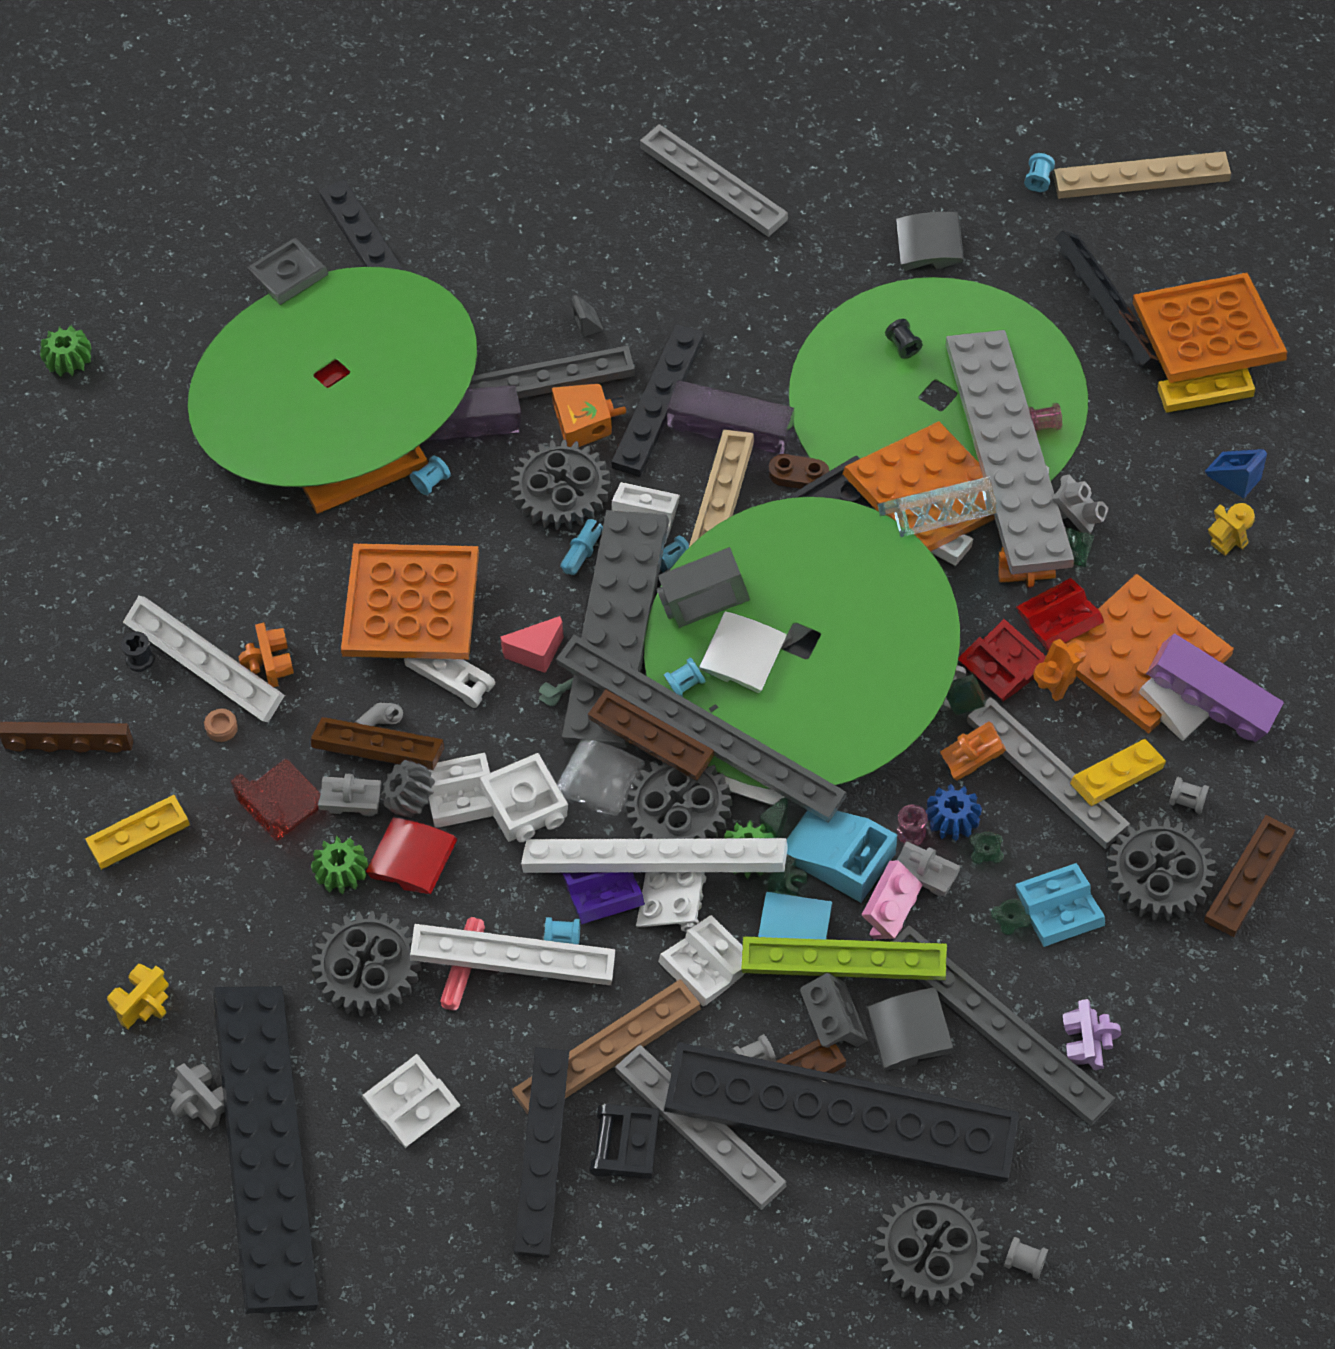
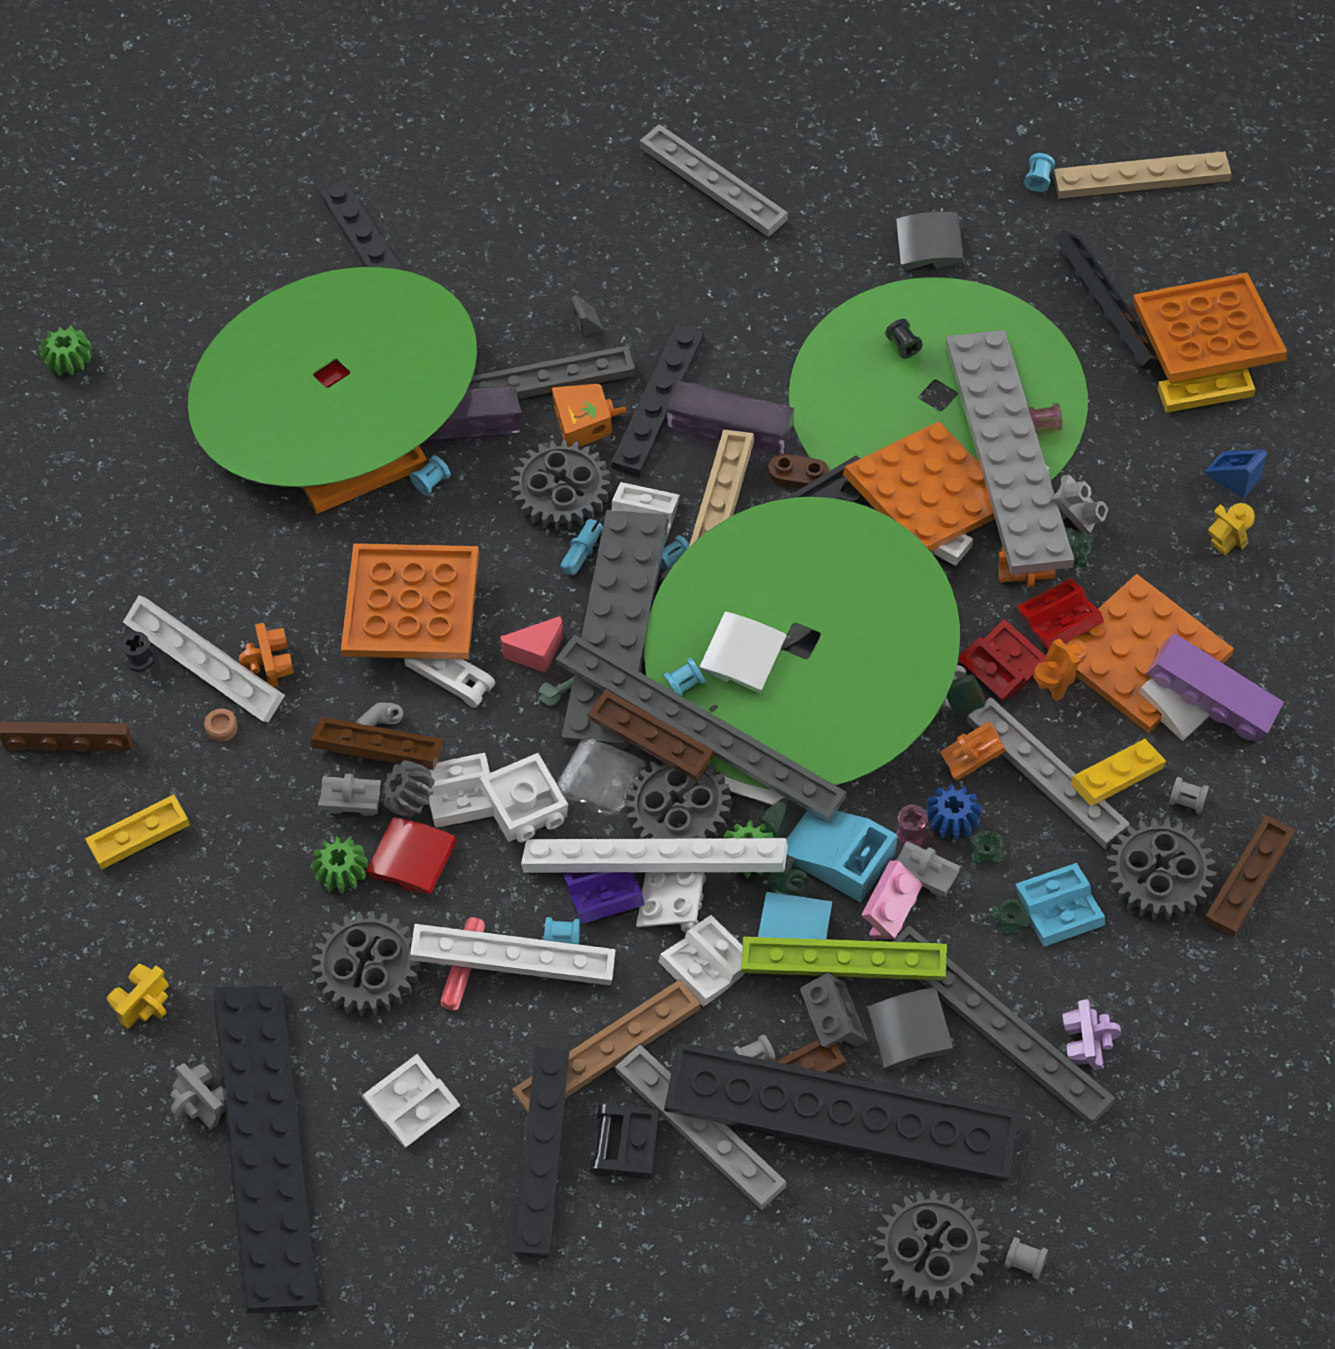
(278, 798): clear red bracket -> none
(287, 270): dark grey plate -> none
(702, 588): dark grey window -> none
(937, 497): clear light blue fence -> none

